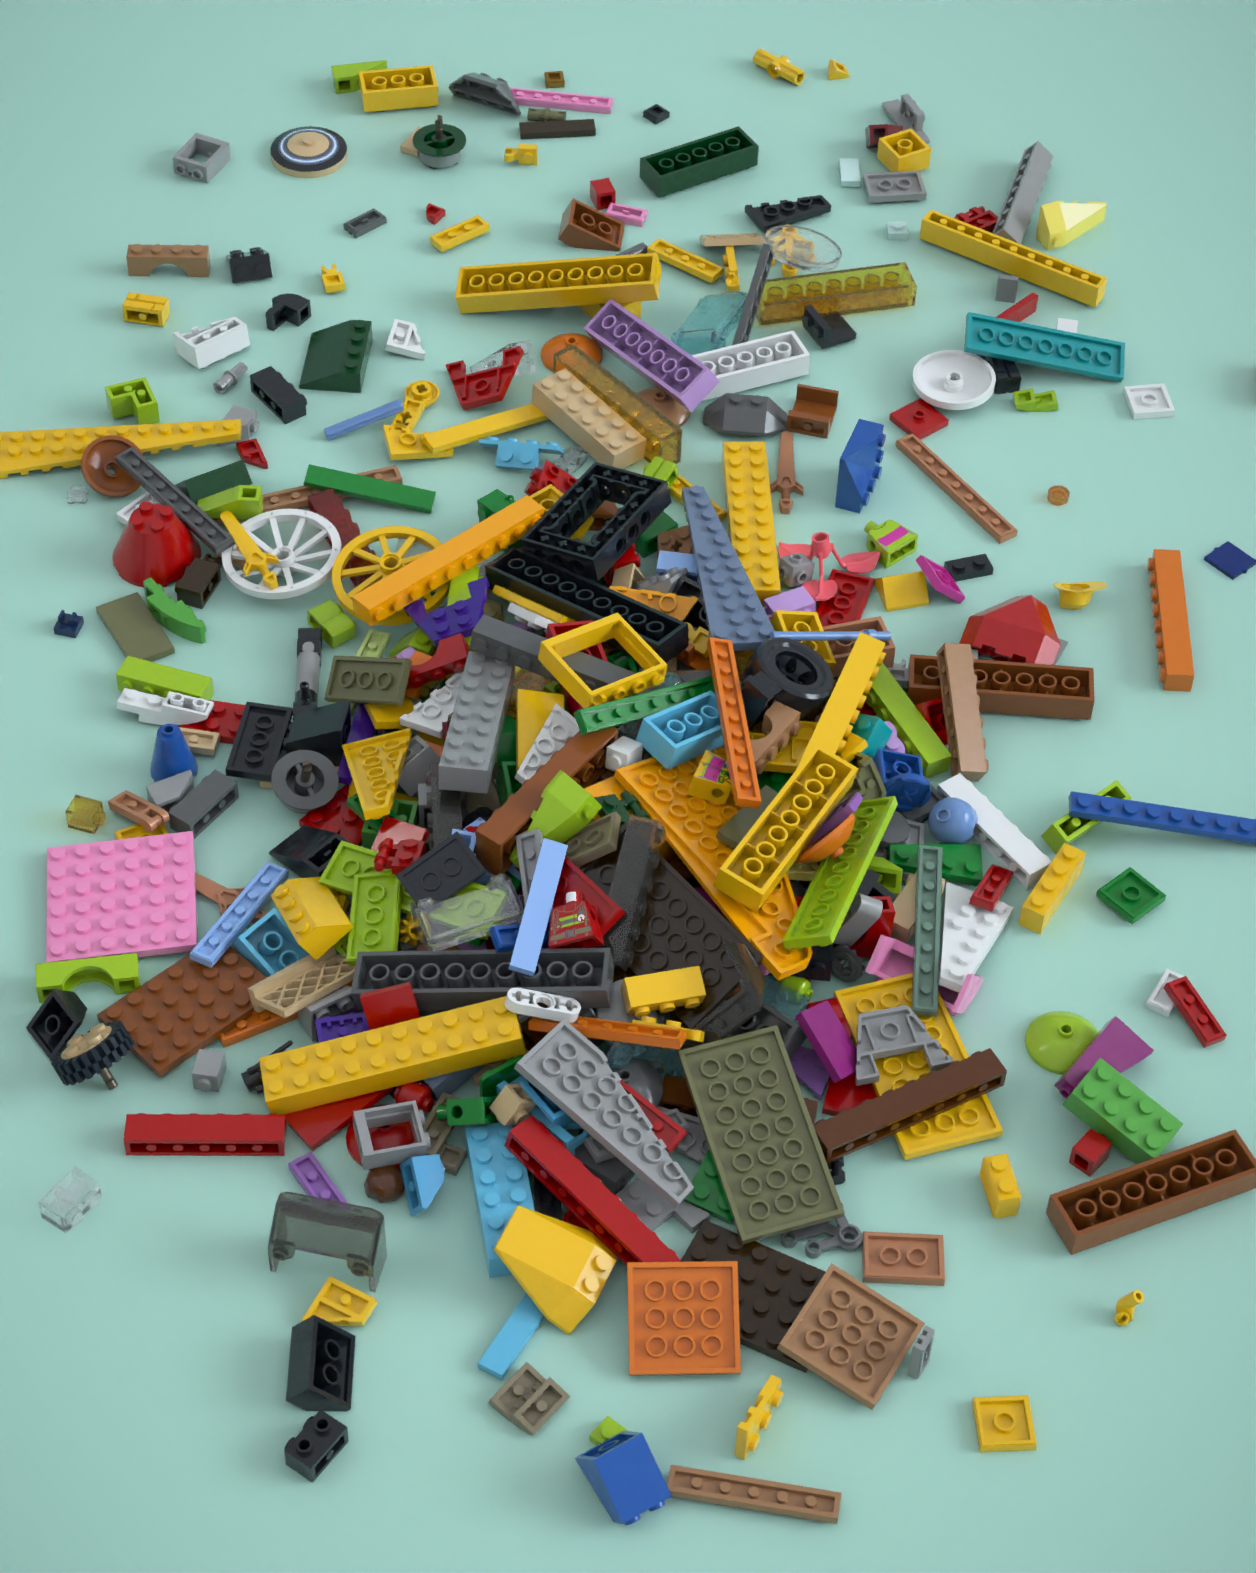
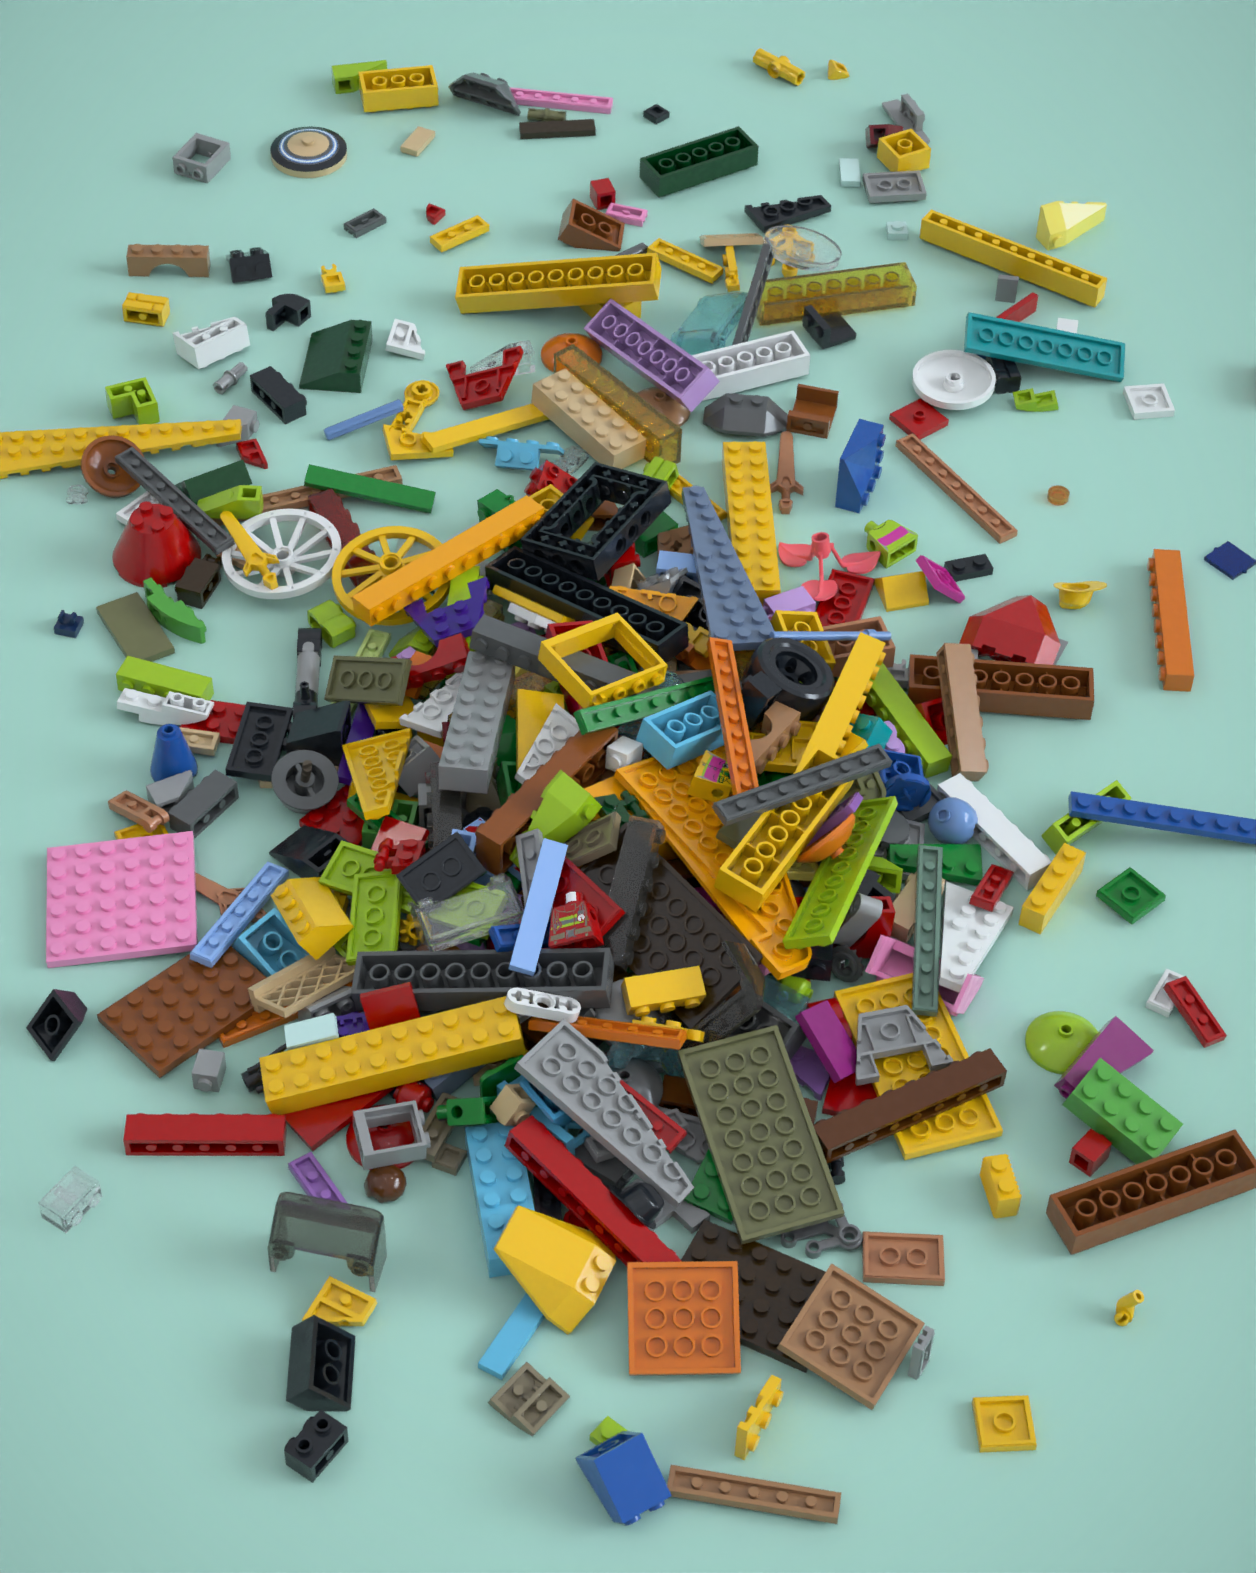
(85, 814): clear yellow brick -> none
(93, 1054): black wheel -> none
(116, 971): lime arch -> none
(311, 1031): none -> light aqua tile
(422, 1180): dark azure slope -> none
(439, 144): dark green piece -> none
(526, 154): yellow plate -> none
(554, 79): pearl gold tile -> none
(642, 1201): none -> black piece
(795, 569): light grey brick -> none
(801, 785): none -> dark grey tile
(979, 218): red plate -> none
(1023, 193): light grey brick -> none

